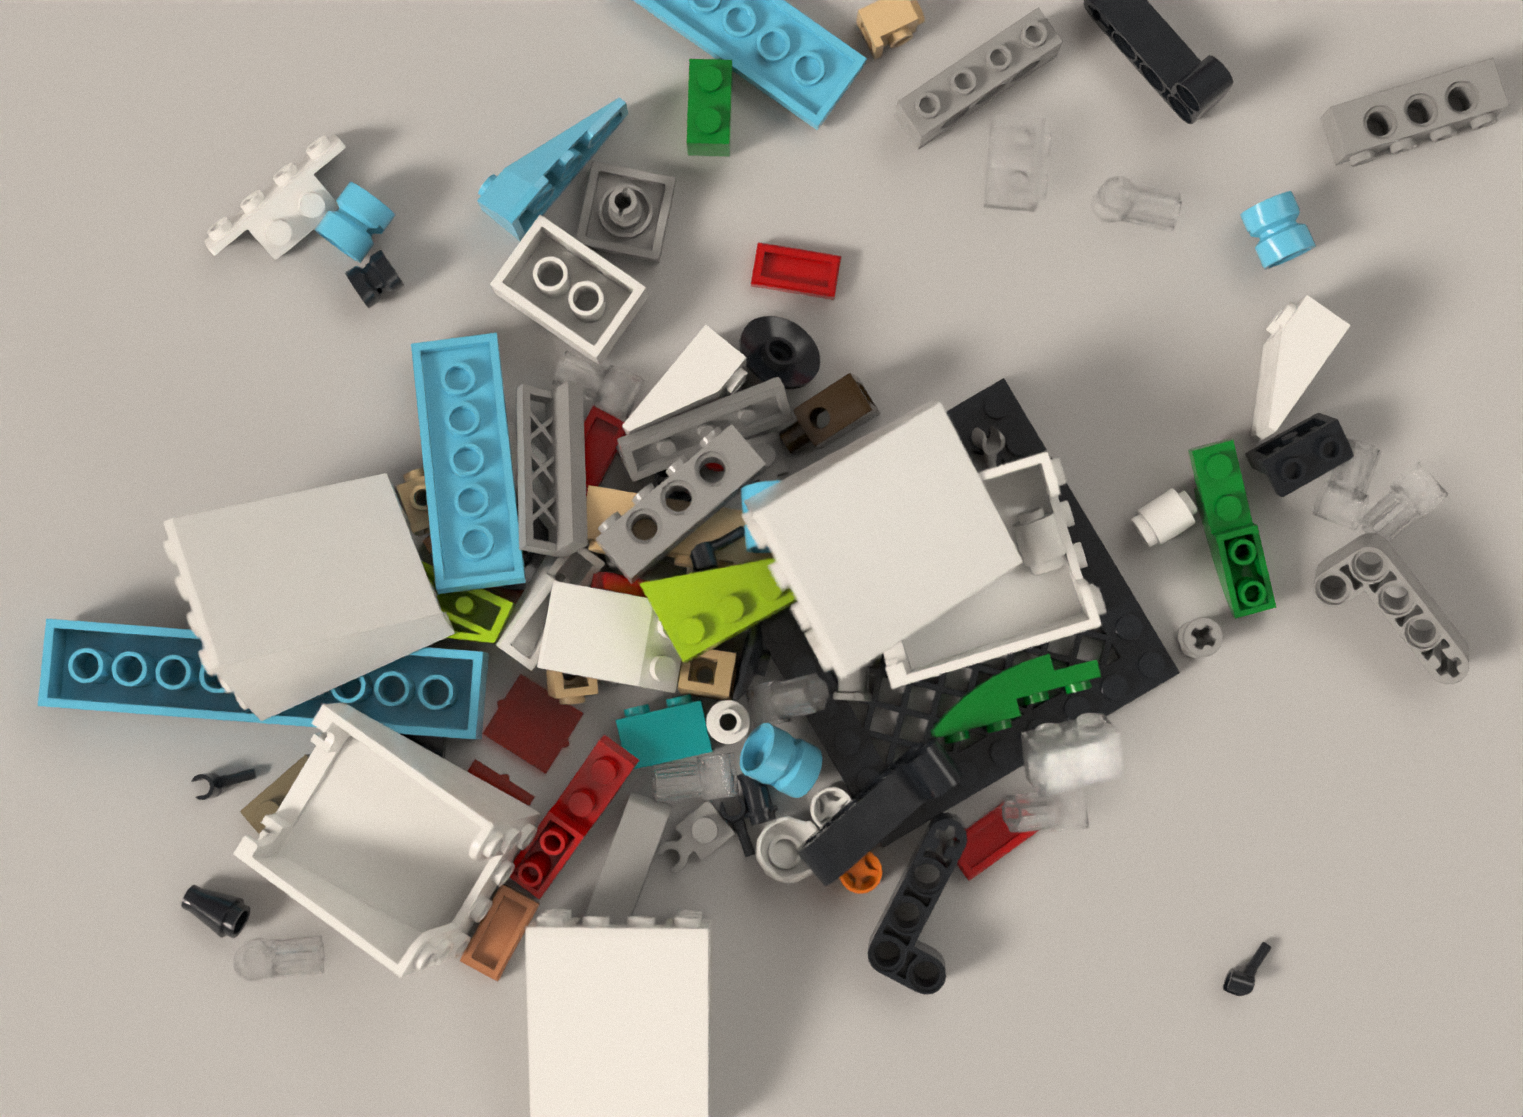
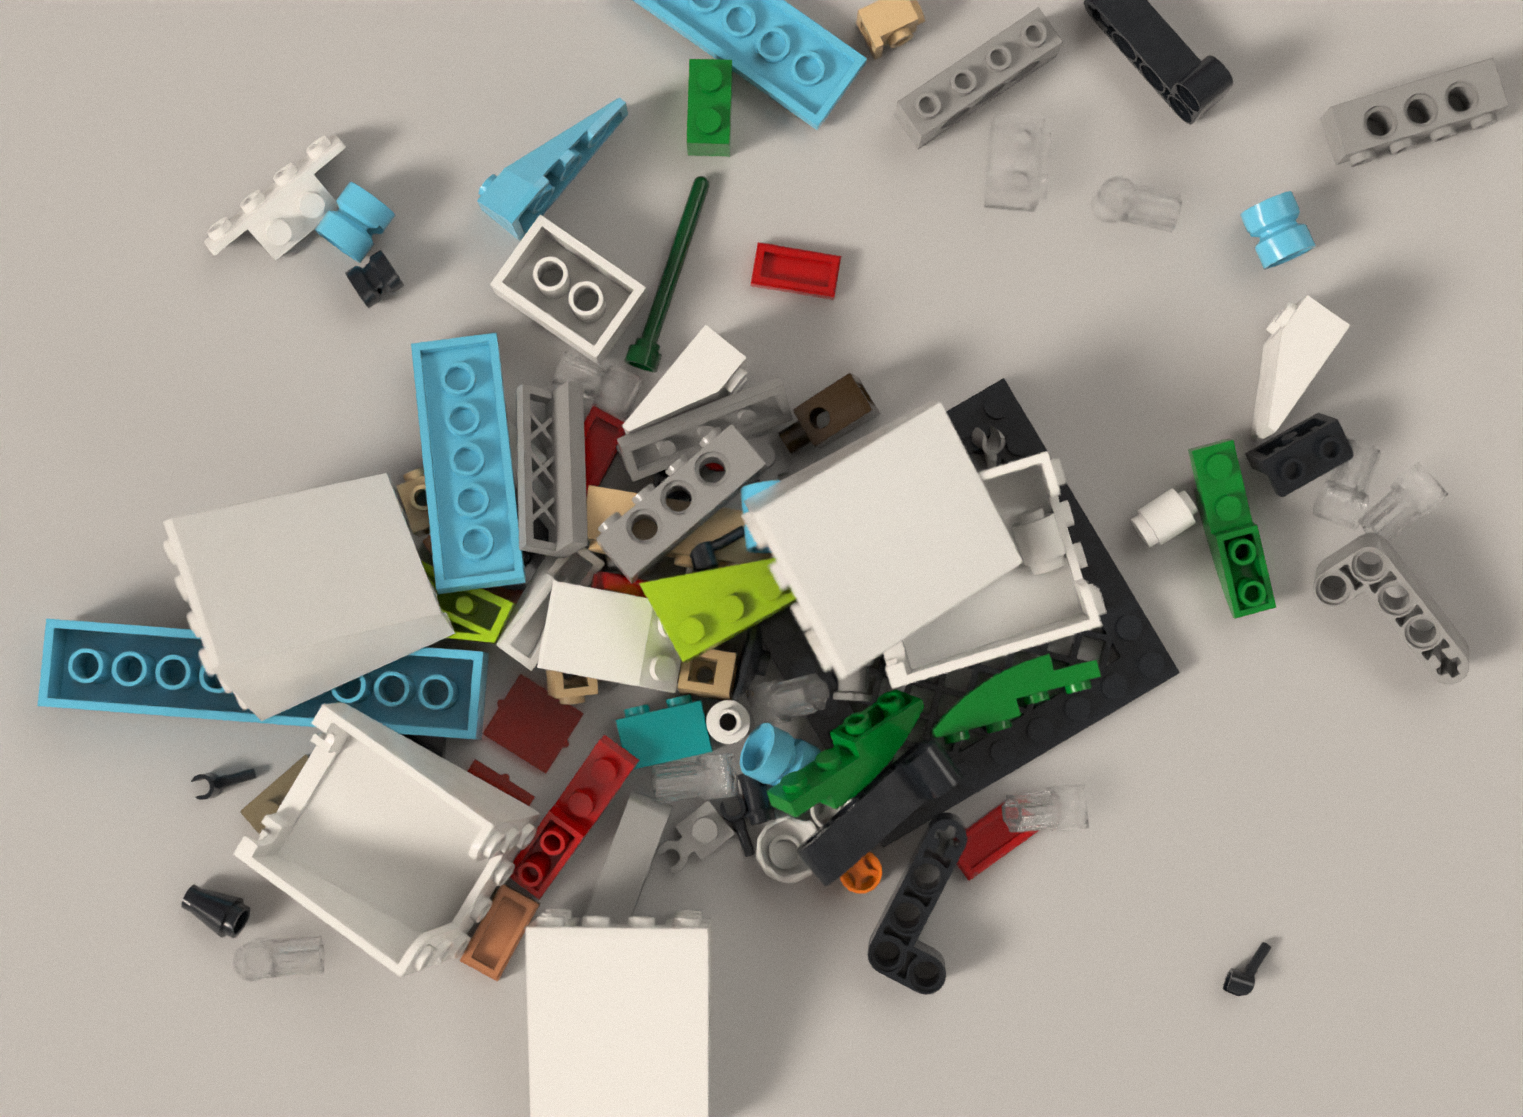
(626, 211): light grey plate -> none
(645, 351): none -> dark green piece
(780, 350): black dish -> none
(860, 753): none -> green slope
(1072, 754): clear brick -> none
(1212, 633): light grey bush -> none

